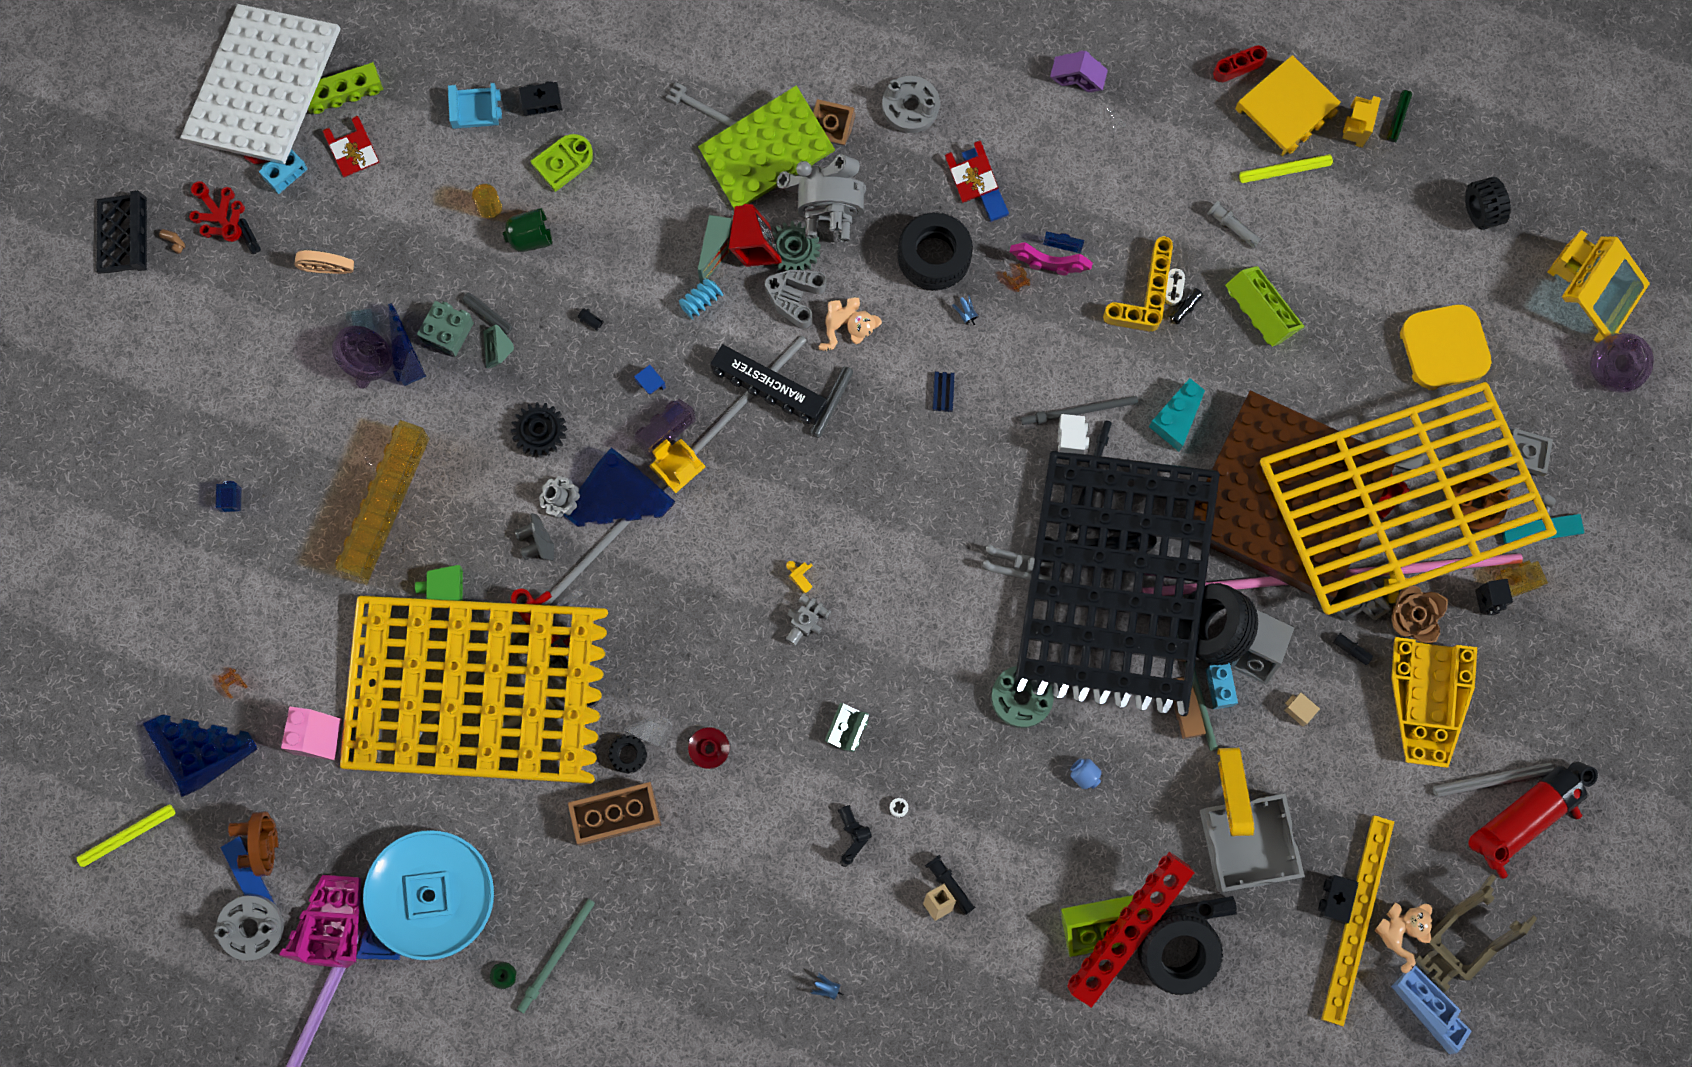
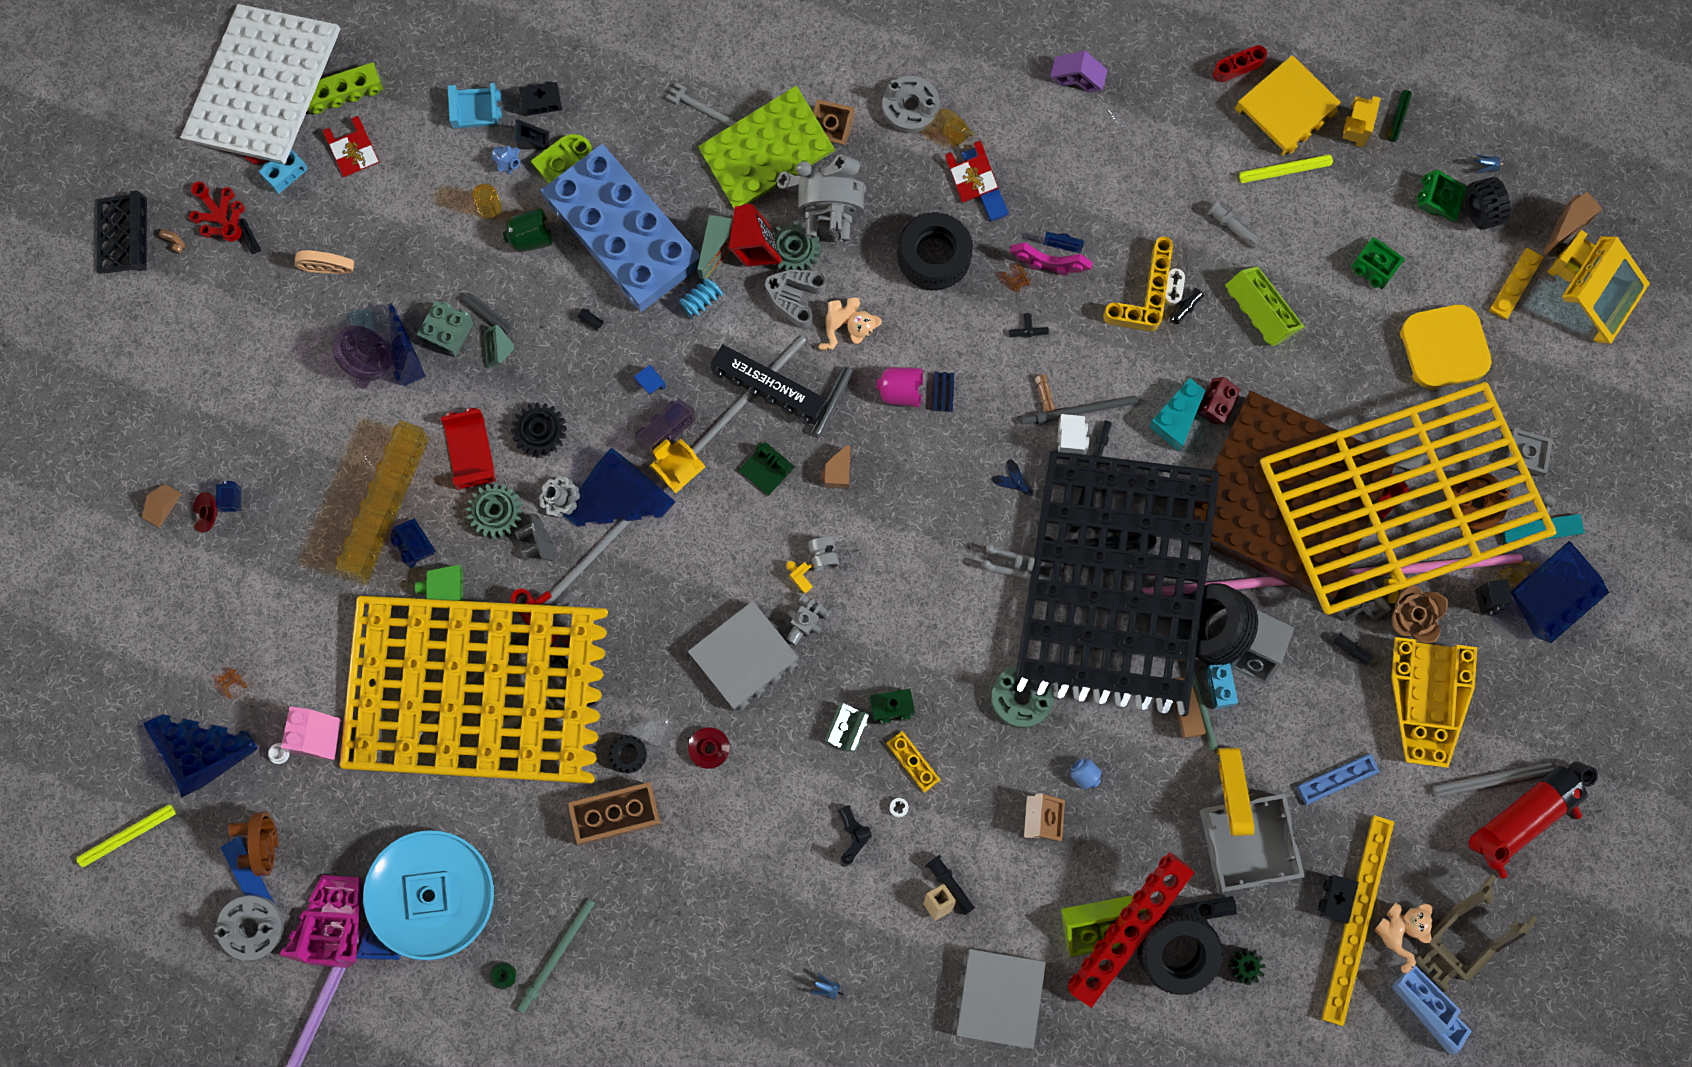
(159, 504): none -> medium nougat slope
(205, 511): none -> dark red dish
(277, 754): none -> white plate
(411, 542): none -> clear blue bracket
(468, 448): none -> red panel
(488, 500): none -> sand green gear
(506, 158): none -> medium blue rock
(530, 136): none -> black slope
(621, 227): none -> medium blue piece
(744, 656): none -> light grey panel
(766, 468): none -> dark green hinge
(823, 553): none -> light grey wheel
(837, 470): none -> medium nougat slope
(892, 706): none -> dark green brick
(901, 386): none -> dark pink cylinder
(920, 772): none -> yellow tile
(955, 128): none -> clear yellow piece
(969, 314): flat silver piece -> none
(999, 998): none -> light grey panel
(1015, 482): none -> dark blue piece
(1029, 331): none -> black piece
(1044, 817): none -> medium nougat bracket
(1045, 393): none -> medium nougat axle
(1218, 400): none -> dark red brick
(1250, 975): none -> dark green gear
(1301, 708): tan brick -> none
(1337, 779): none -> medium blue tile
(1377, 263): none -> green plate
(1441, 195): none -> green plate
(1492, 162): none -> flat silver piece
(1516, 283): none -> yellow plate
(1559, 593): none -> clear blue slope
(1575, 216): none -> medium nougat slope
(1622, 379): clear purple piece -> none

